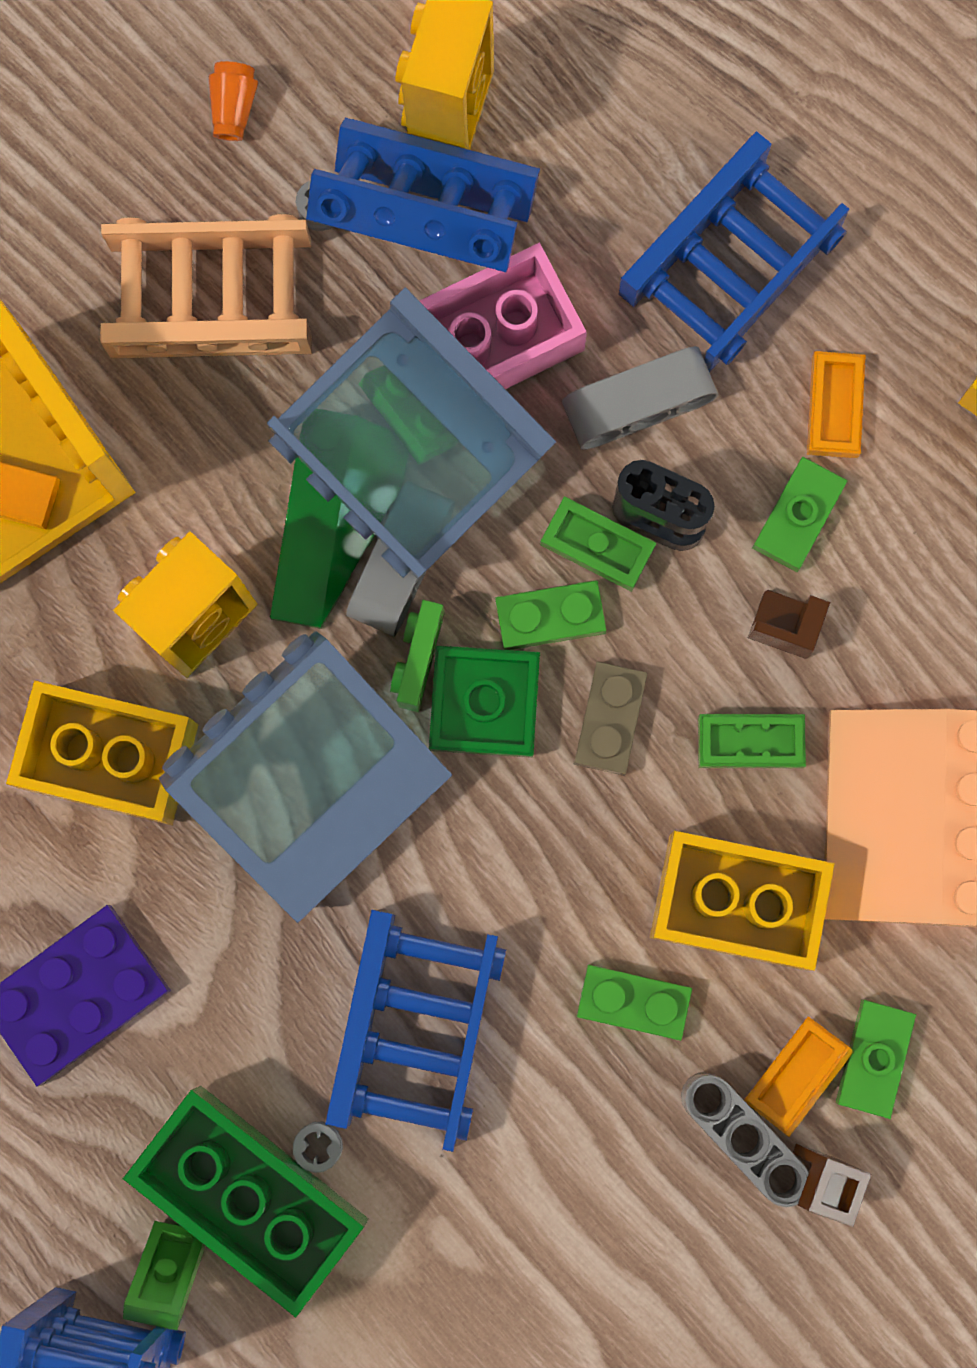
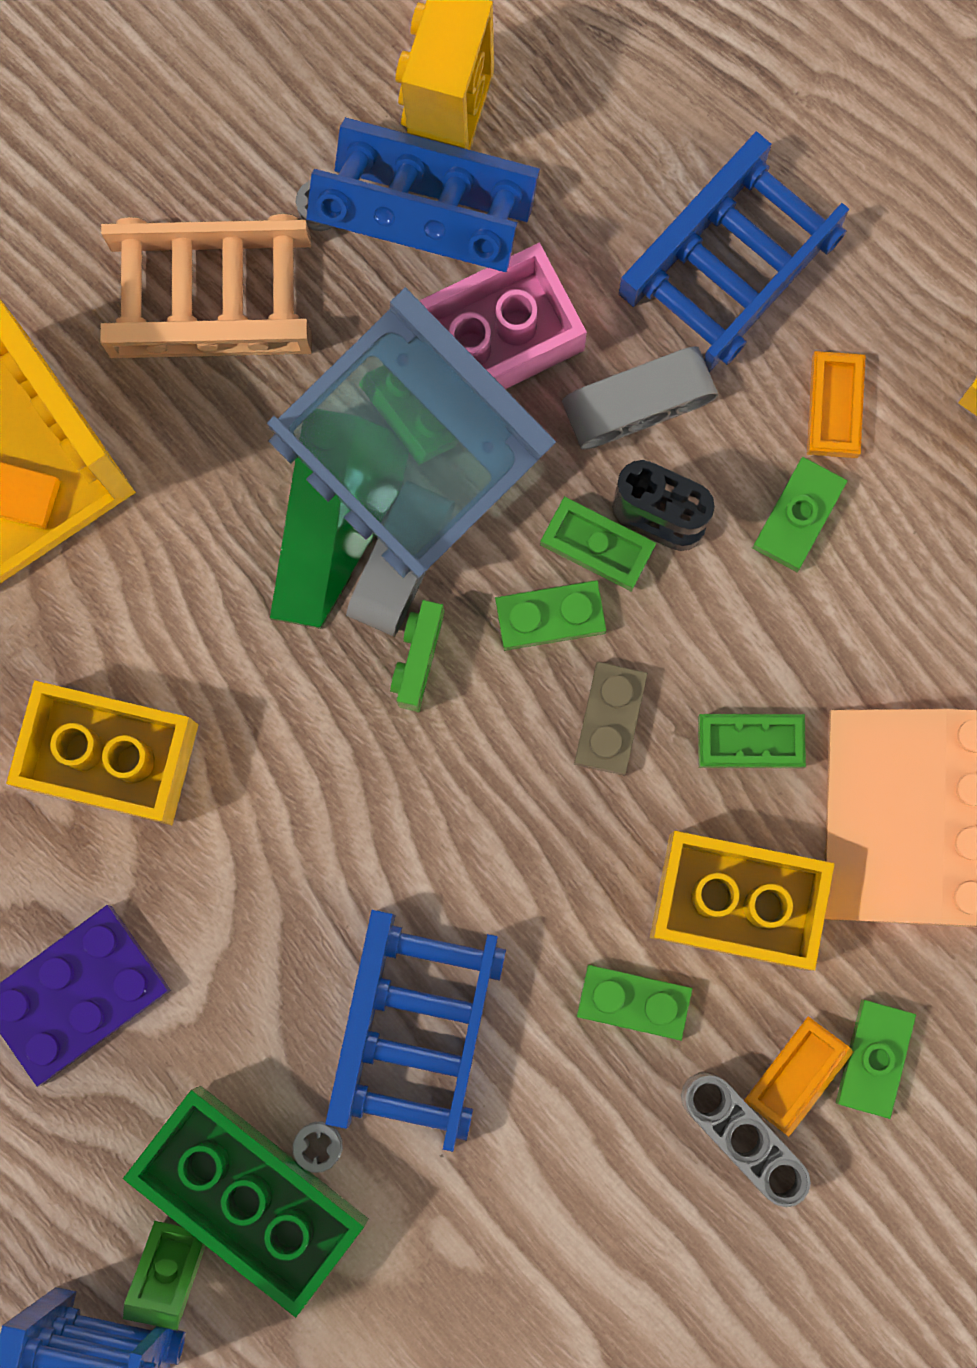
(185, 603): yellow brick -> none
(231, 98): orange cone -> none
(303, 775): panel -> none
(484, 701): green plate -> none
(789, 623): reddish brown panel -> none
(832, 1186): panel -> none

